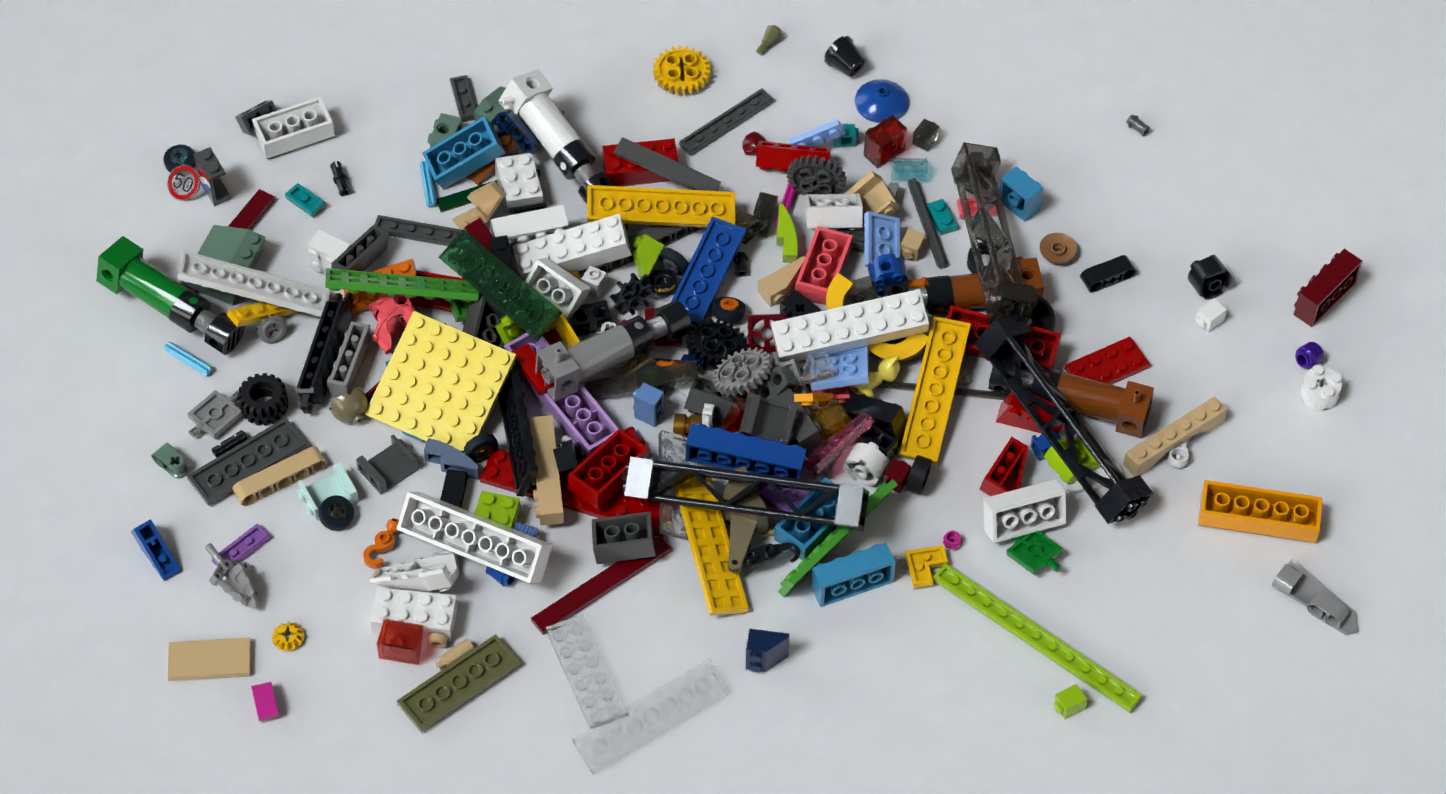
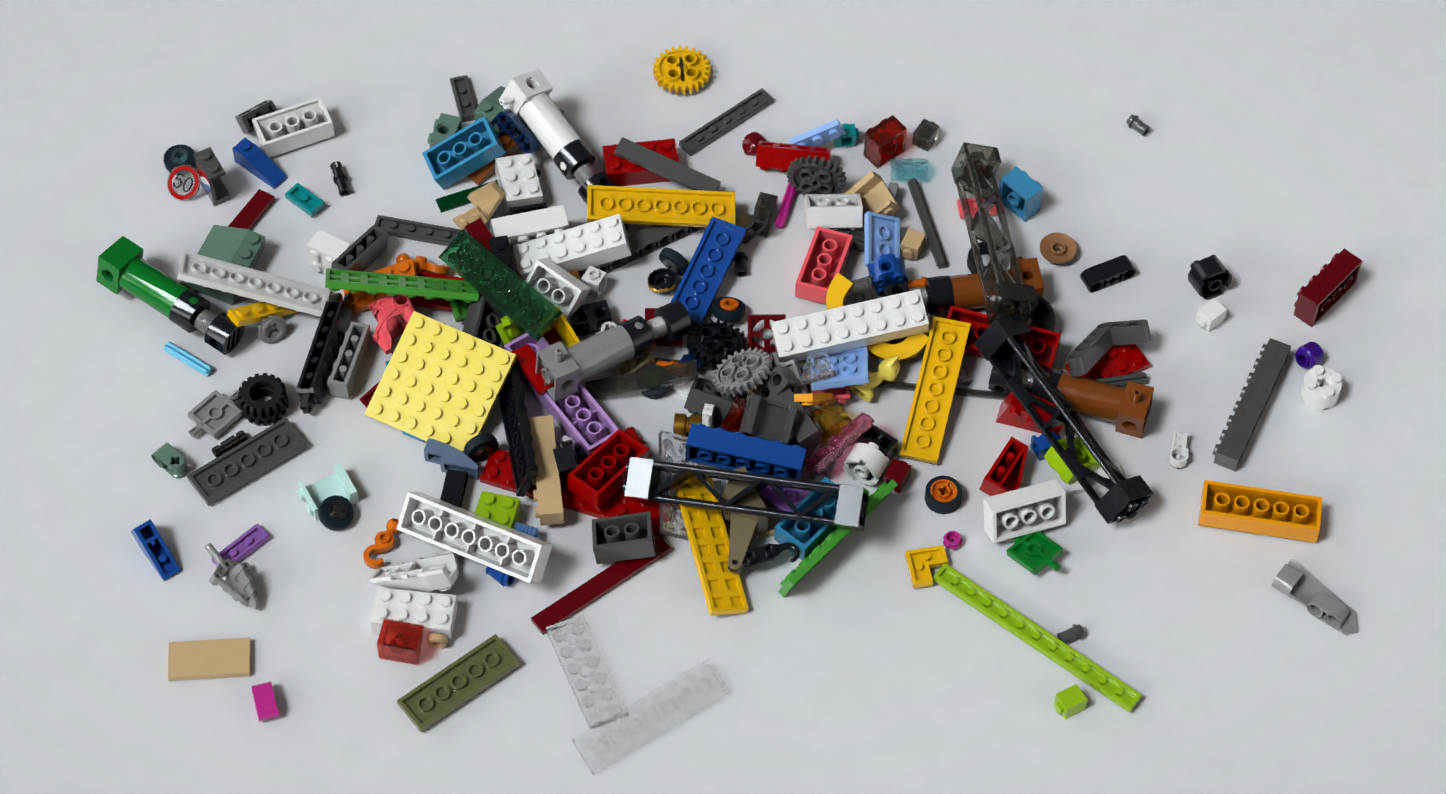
(258, 163): none -> blue slope
(279, 476): tan beam -> none
(294, 640): yellow gear -> none
(350, 407): dark tan cylinder -> none
(388, 466): dark grey panel -> none
(422, 264): none -> orange piece
(428, 184): medium azure axle -> none
(454, 654): tan cylinder -> none
(632, 293): black gear -> none
(645, 253): lime slope -> none
(648, 404): medium blue brick -> none
(765, 649): dark blue slope -> none
(771, 35): olive cone -> none
(779, 284): tan slope -> none
(786, 235): lime slope -> none
(797, 305): black brick -> none
(844, 56): black piece -> none
(853, 574): dark azure brick -> none
(880, 100): blue dish -> none
(886, 415): black wedge -> none
(918, 474): black tyre -> none
(942, 217): teal plate -> none
(943, 503): none -> wheel
(1071, 633): none -> dark grey pin
(1103, 339): none -> dark grey beam
(1123, 379): none -> dark grey axle
(1199, 420): tan arch -> none
(1252, 404): none -> flat silver brick

